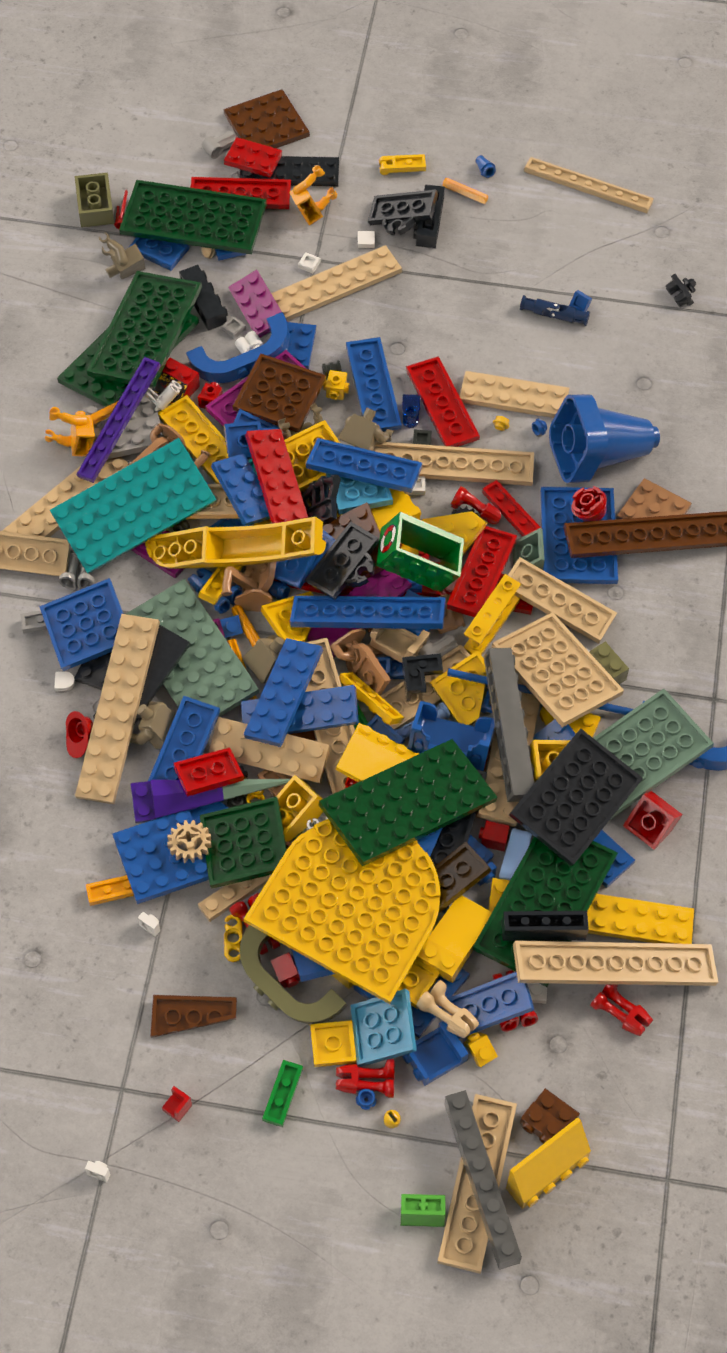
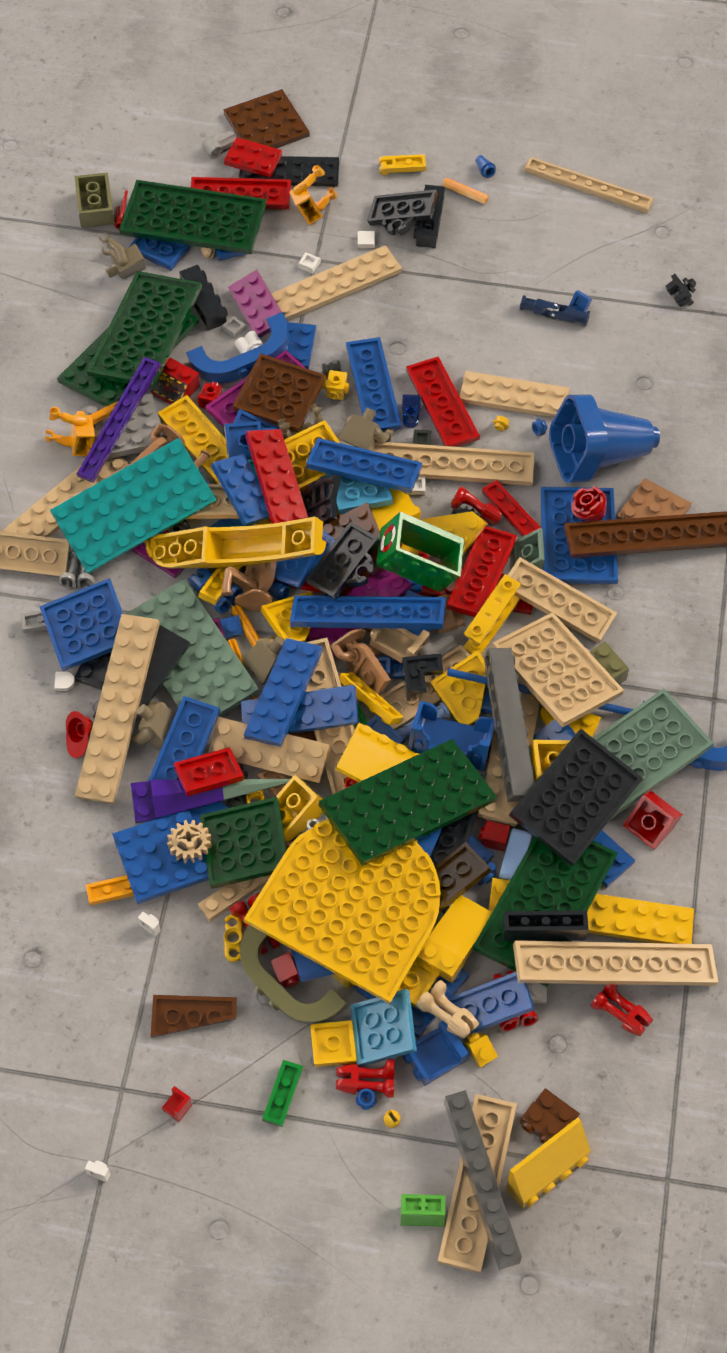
(165, 397): white piece -> none

